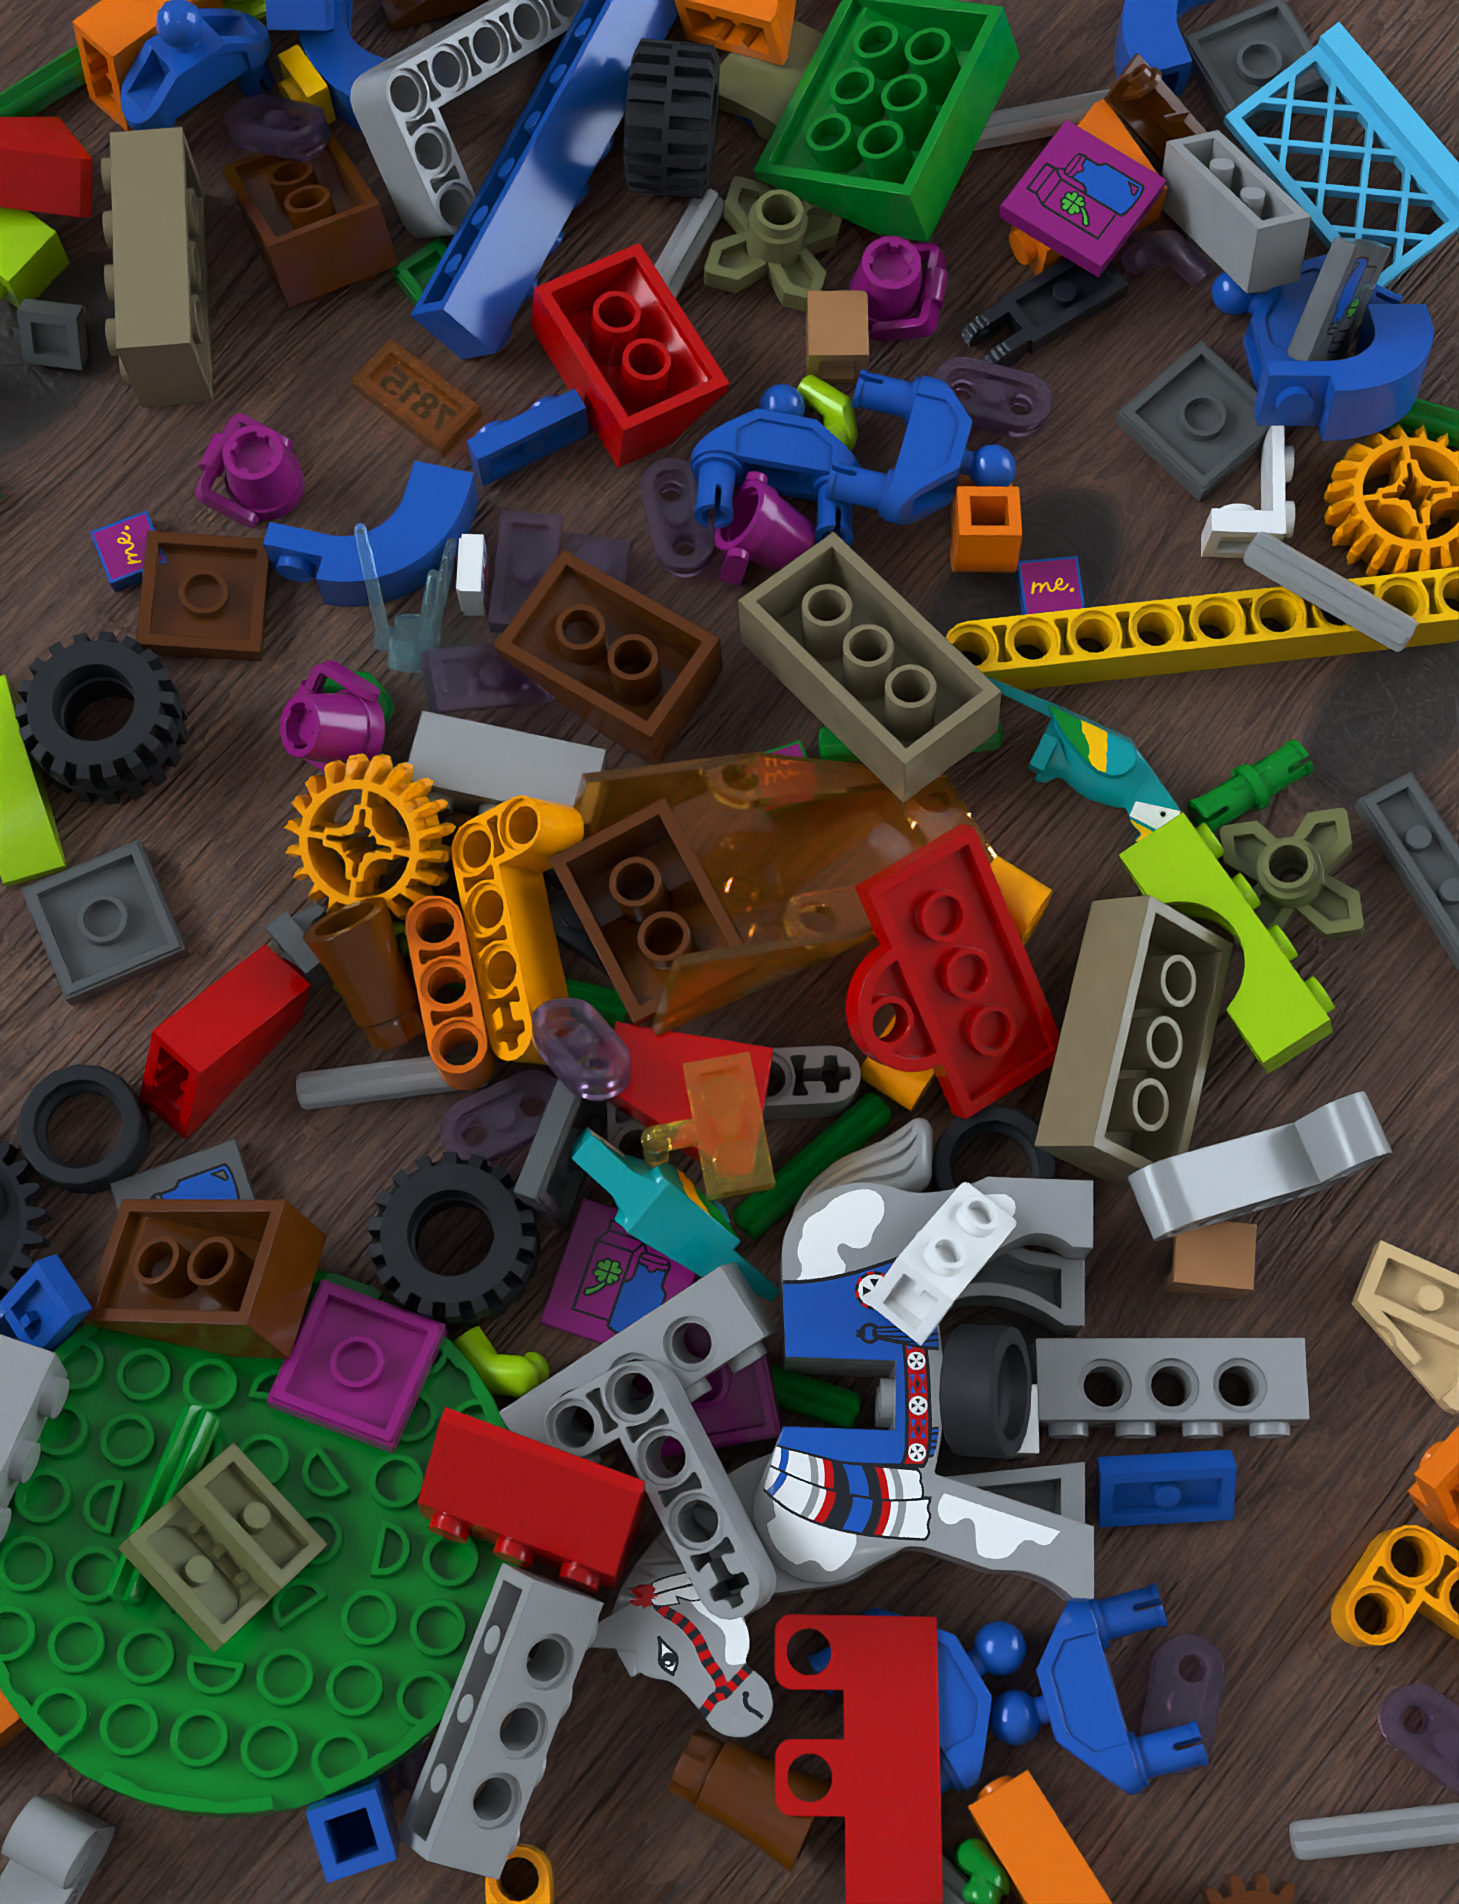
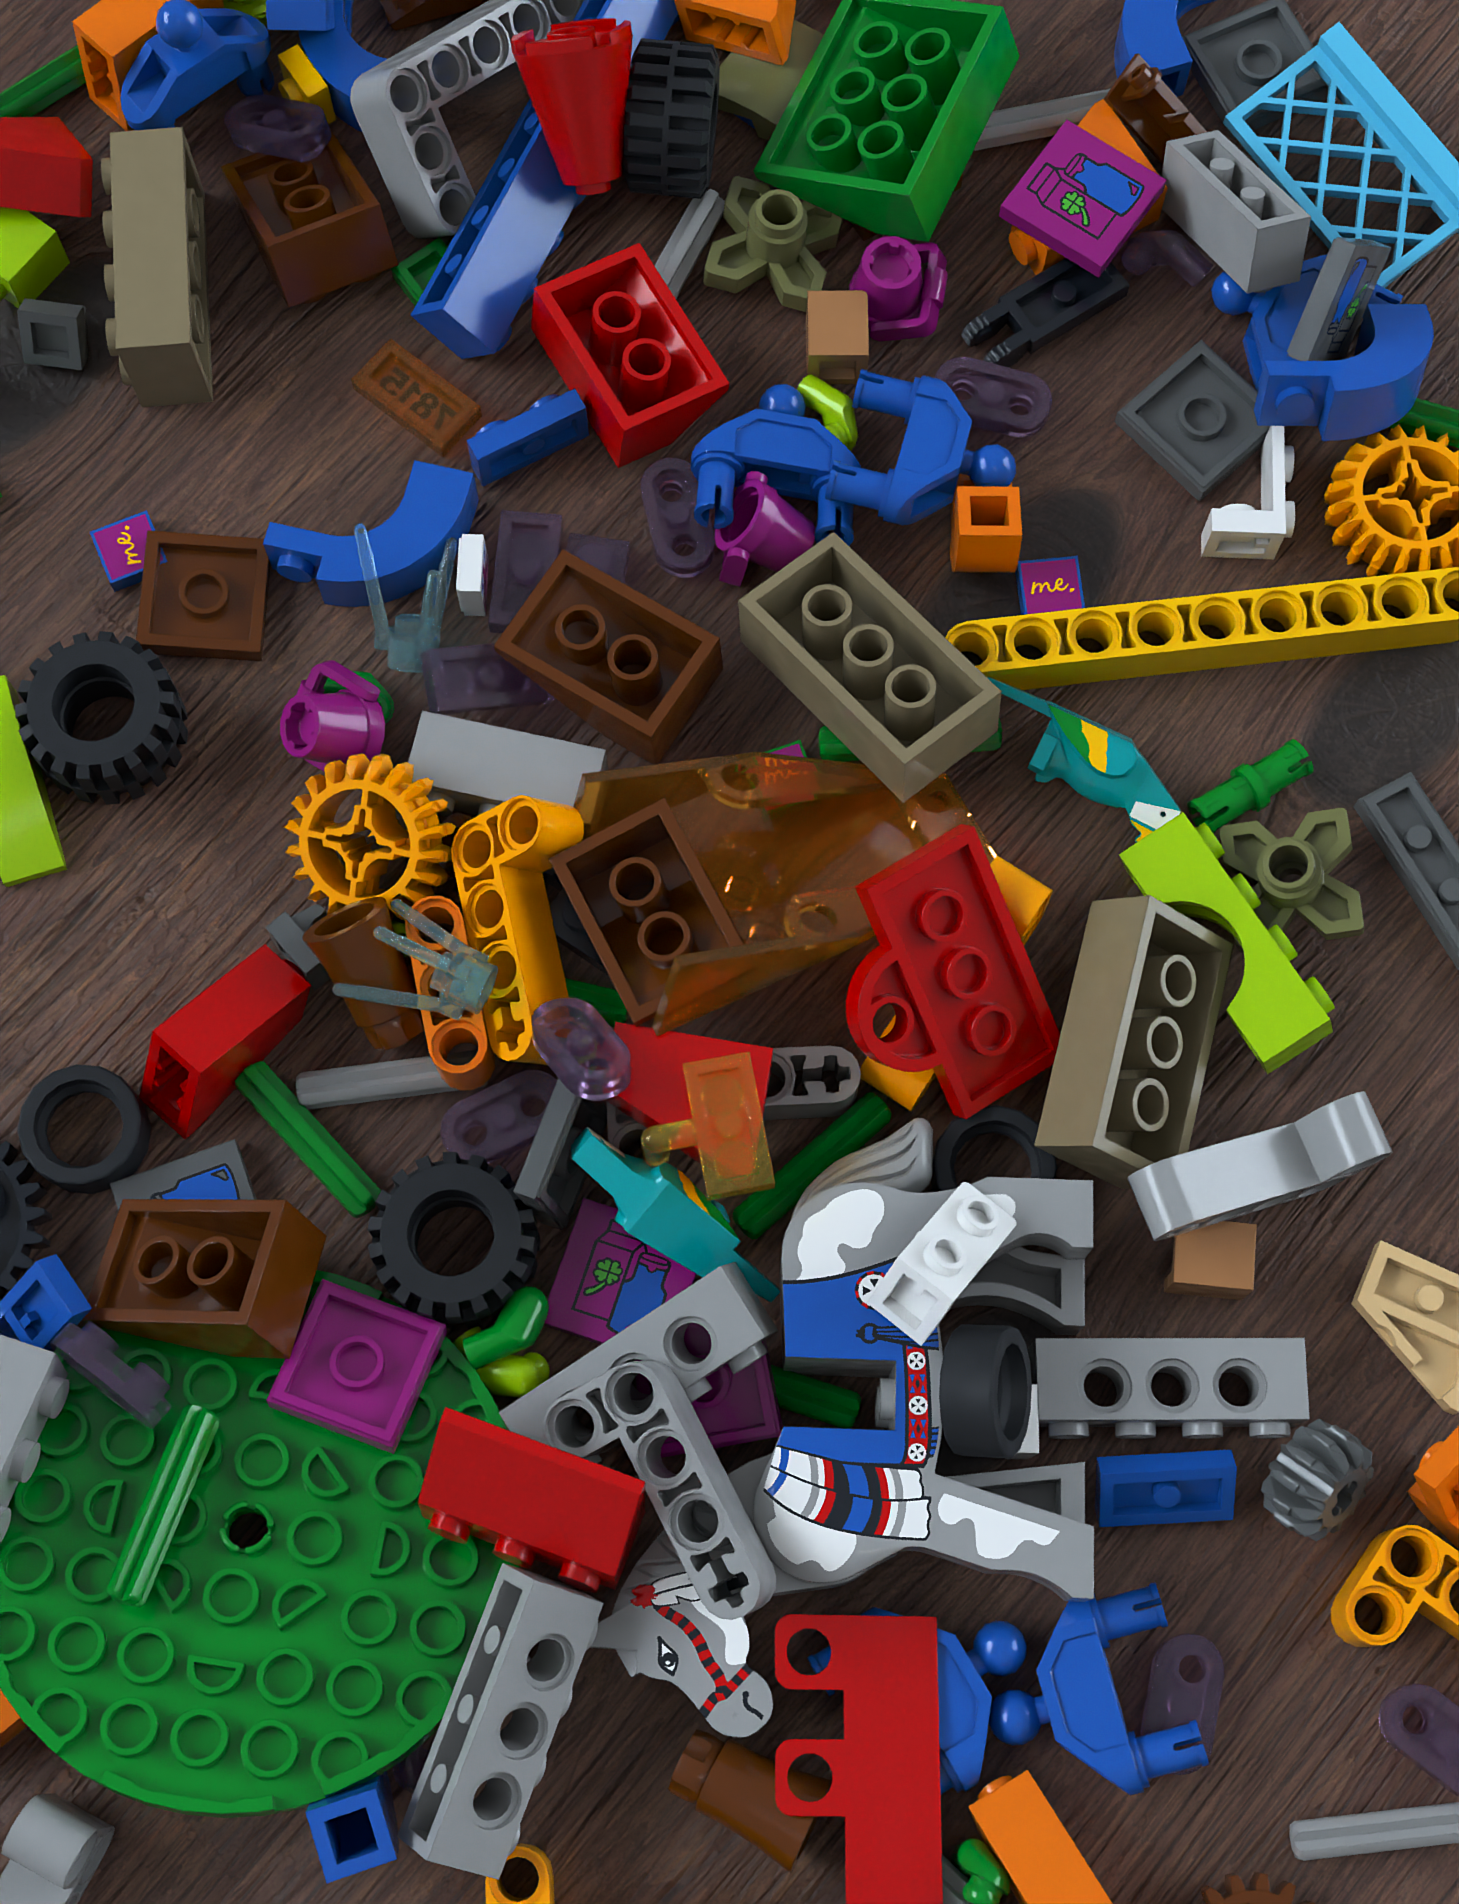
(92, 1356): none -> plate
(104, 922): dark grey tile -> none
(222, 1547): olive slope -> none
(260, 472): magenta piece -> none
(308, 1139): none -> green axle
(461, 977): none -> clear light blue plant
(513, 1330): none -> green arm
(580, 96): none -> red cone
(1317, 1479): none -> dark grey gear
(1330, 591): light grey axle -> none

